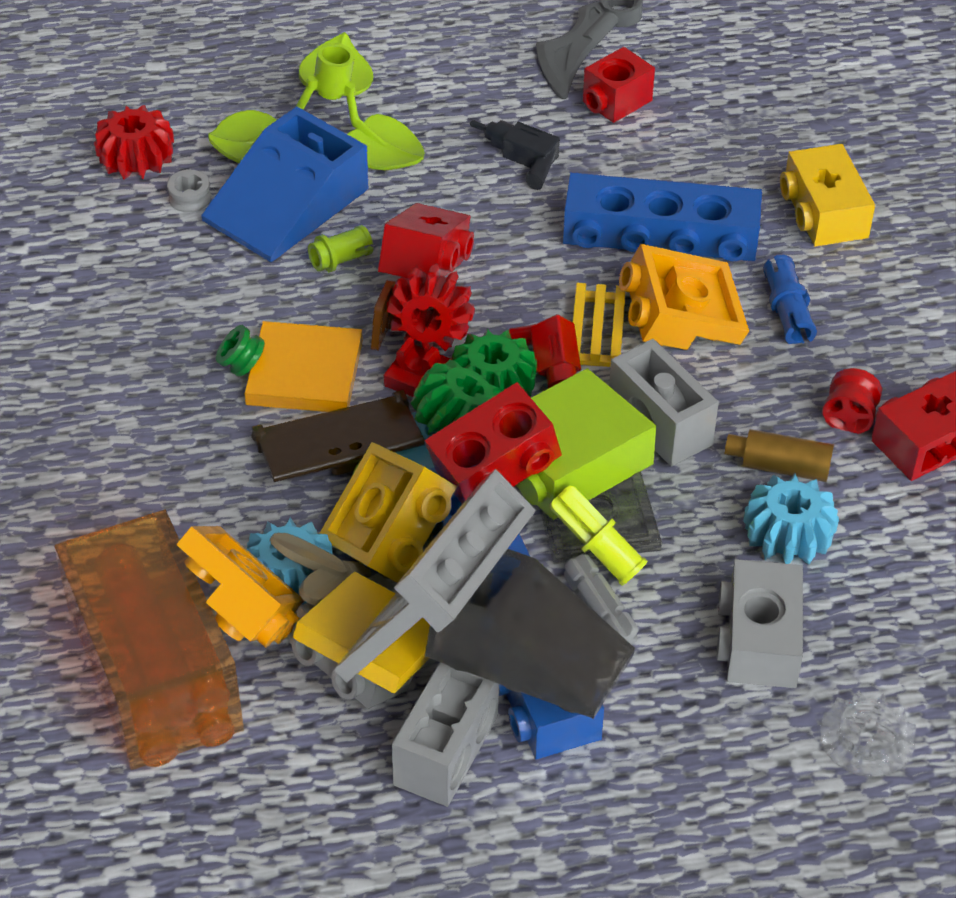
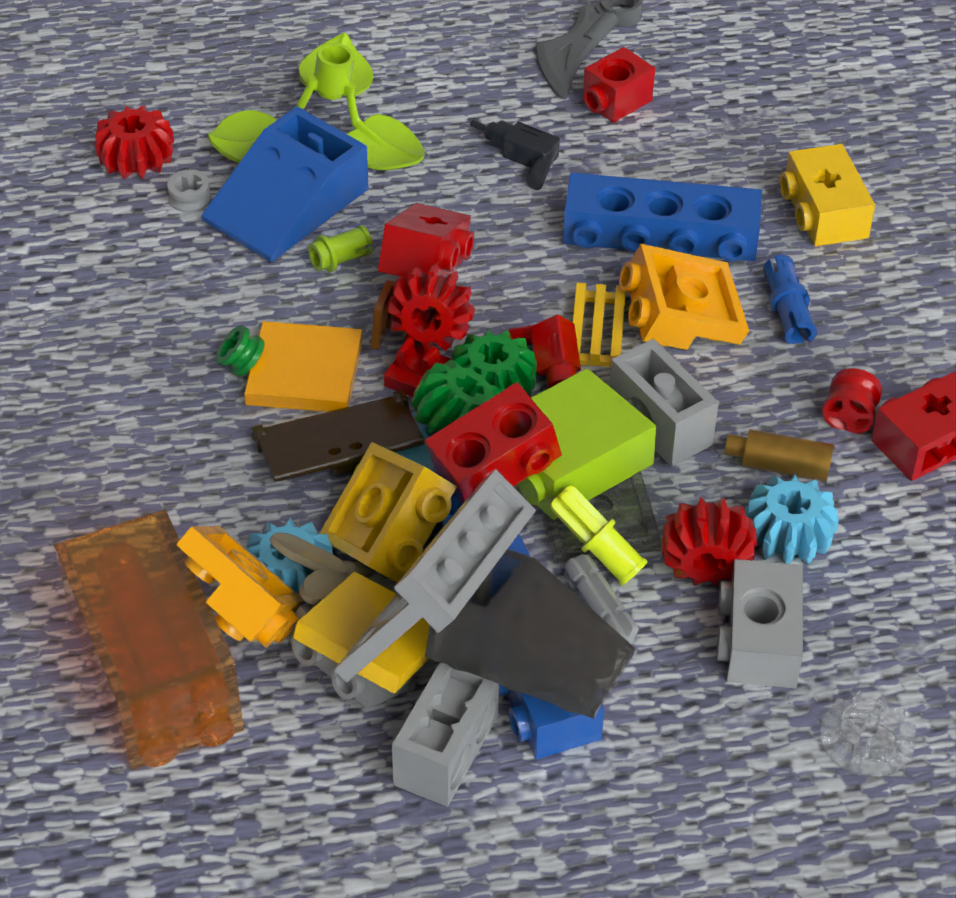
(706, 540): none -> red gear

